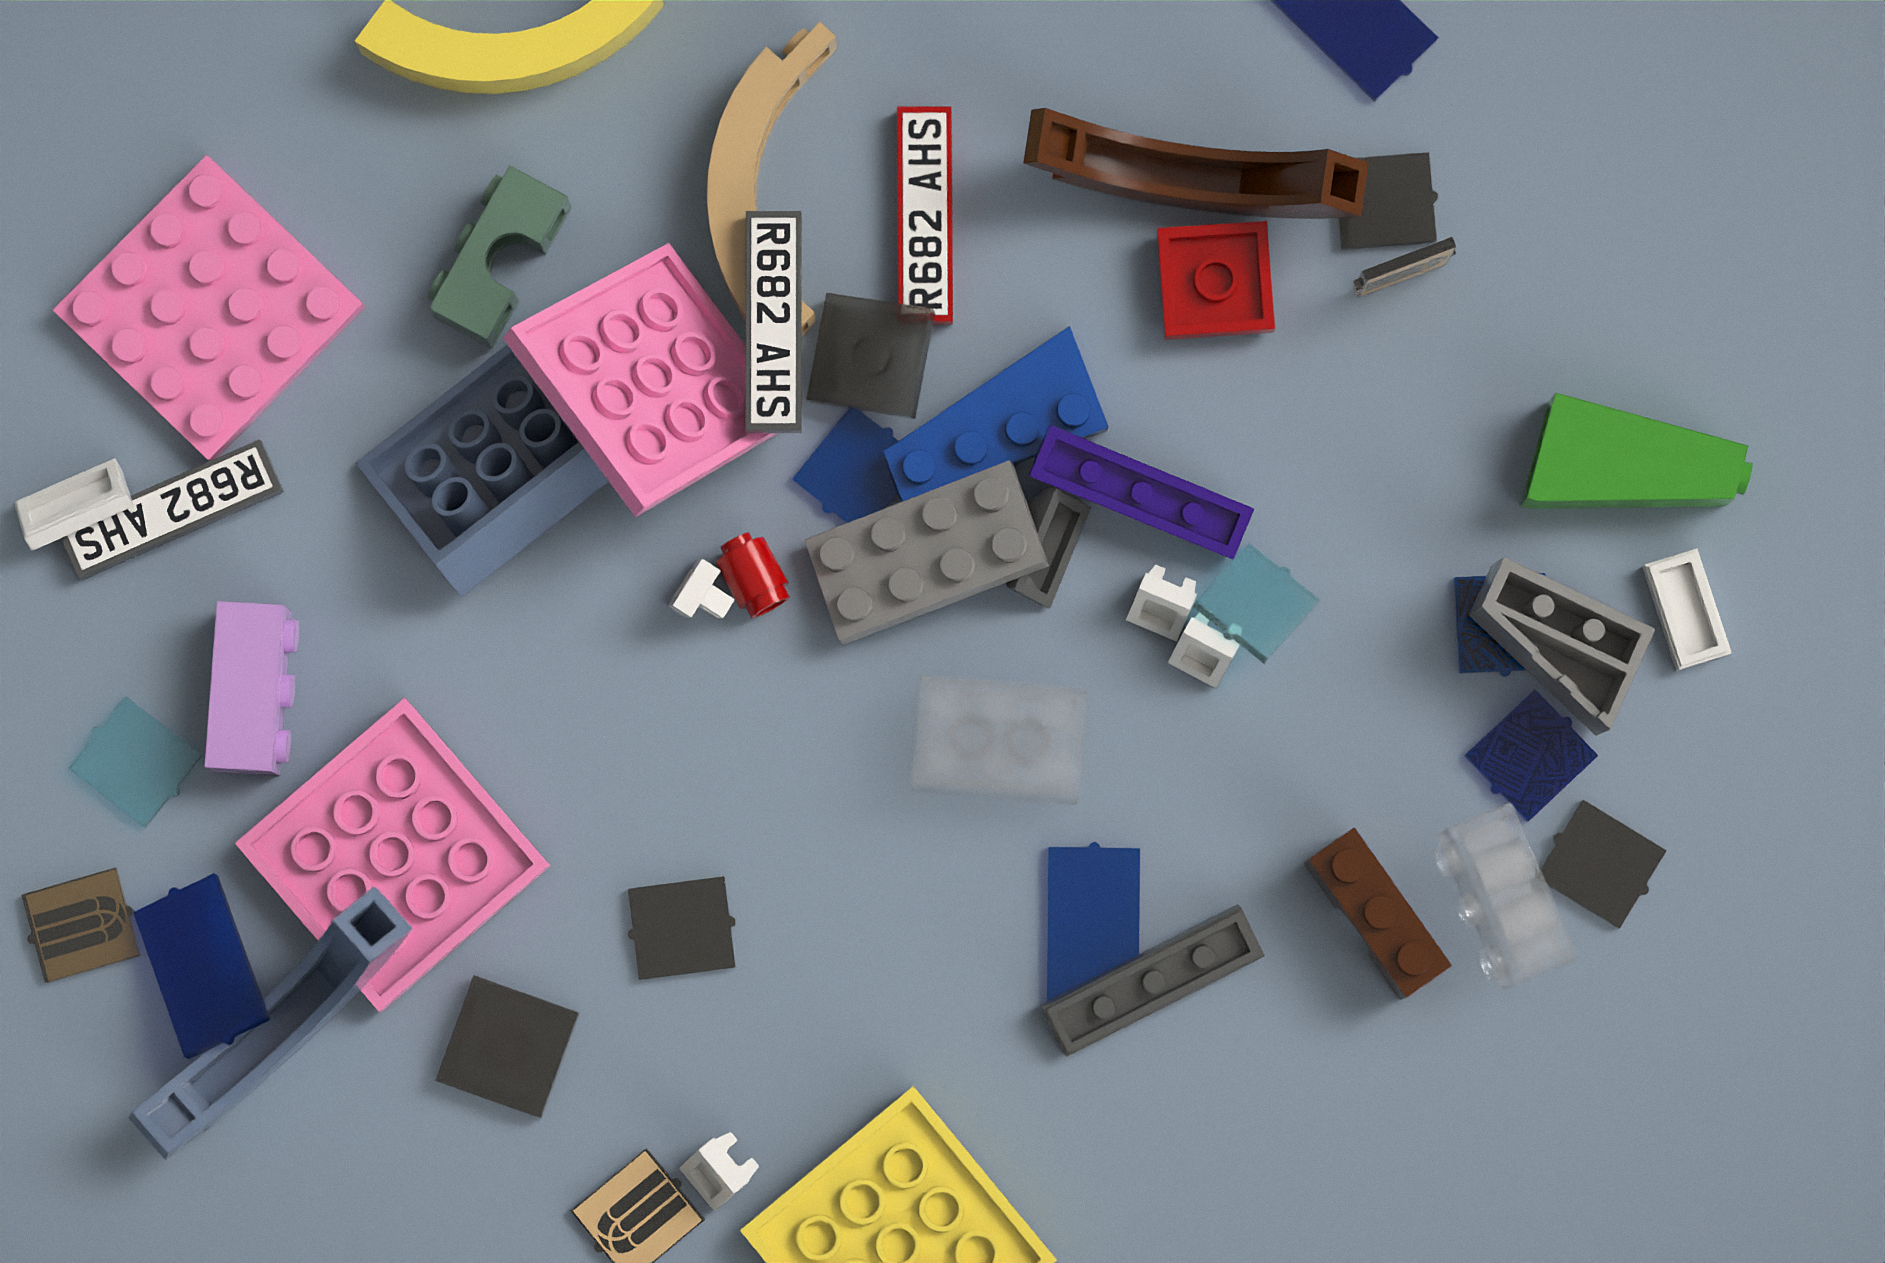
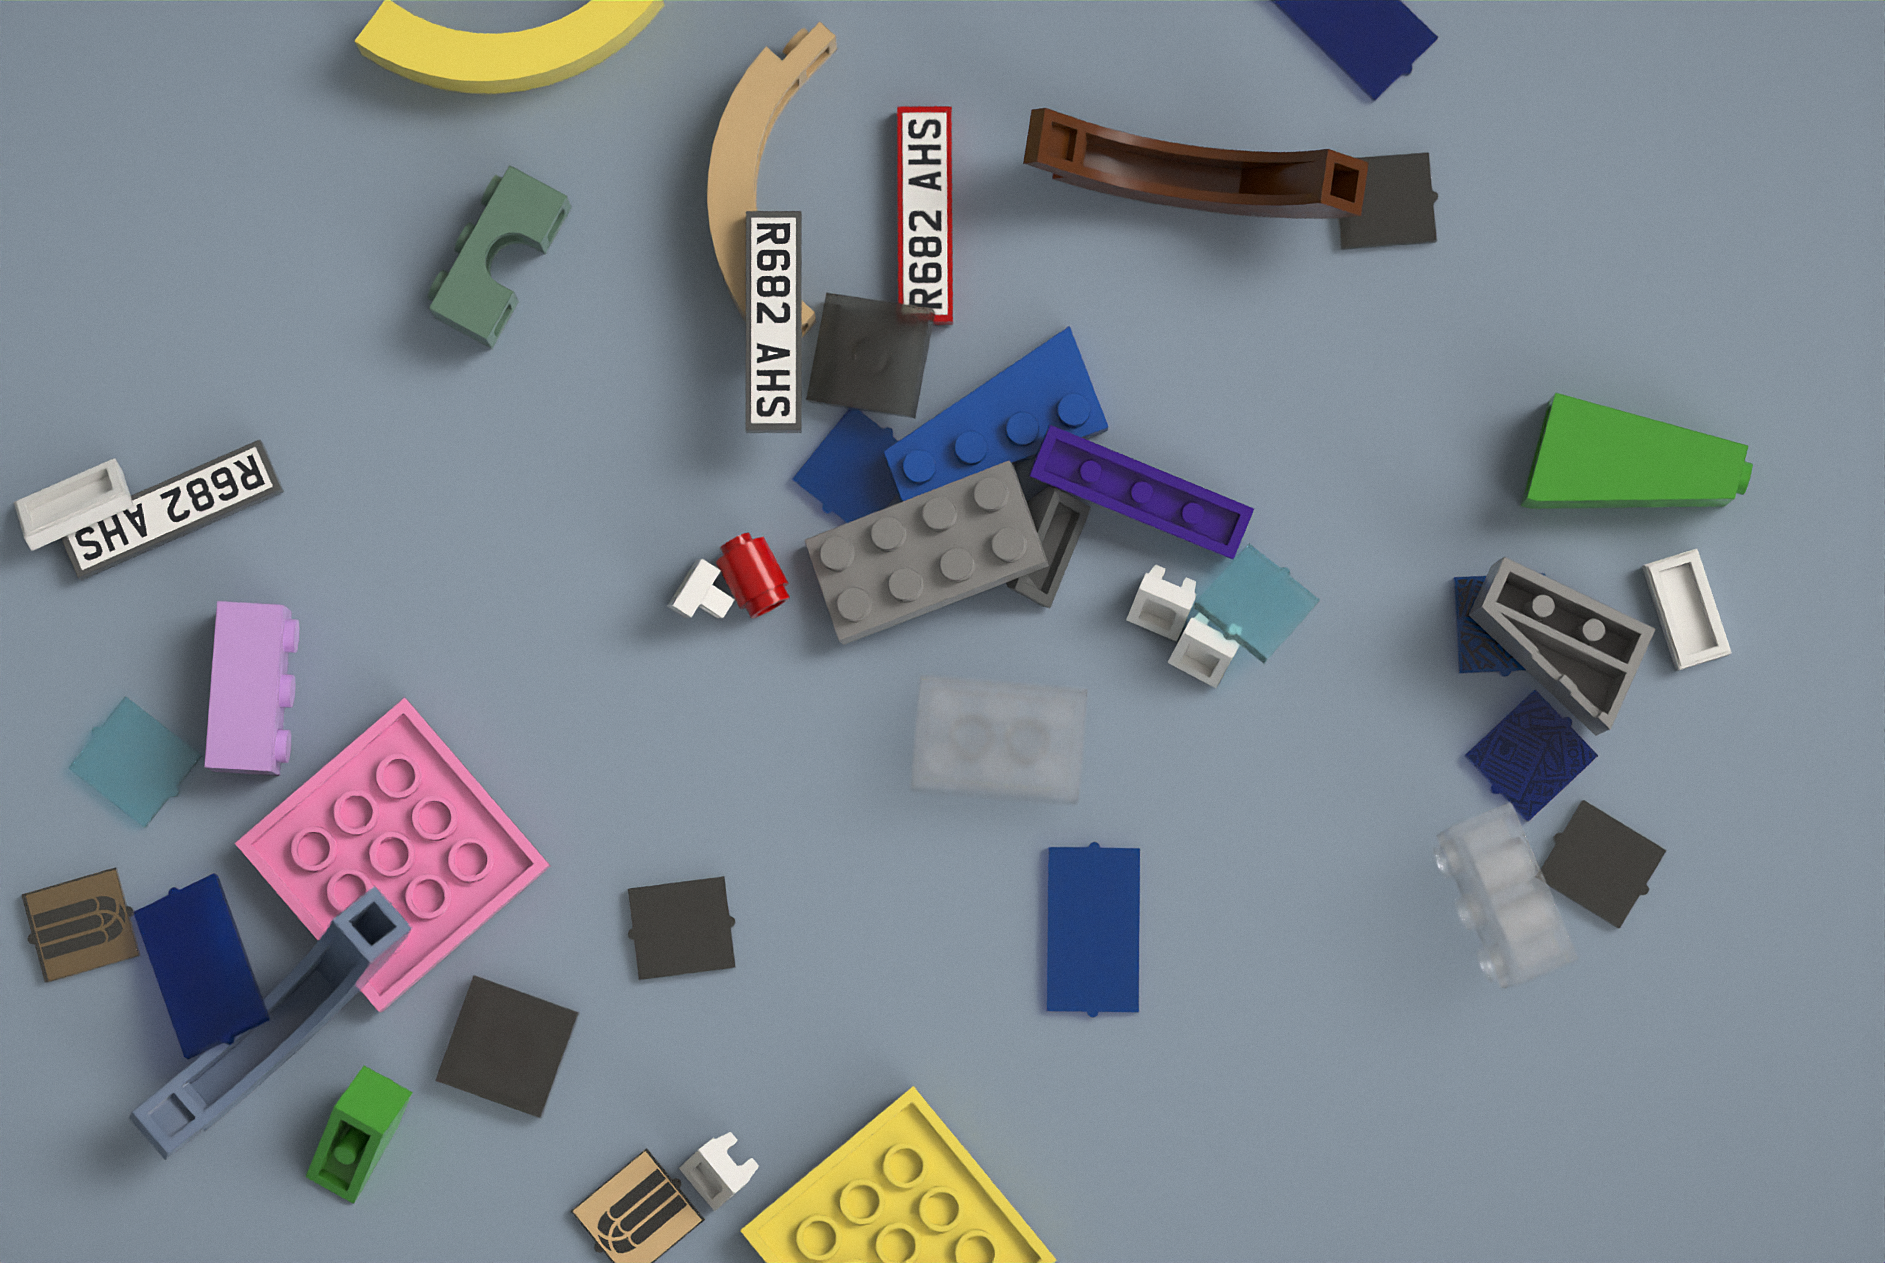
(209, 308): bright pink plate -> none
(358, 1133): none -> bright green slope
(482, 471): sand blue slope -> none
(643, 377): bright pink plate -> none
(1152, 980): dark grey tile -> none
(1215, 280): red plate -> none
(1379, 913): reddish brown arch -> none
(1404, 267): clear smoke piece -> none

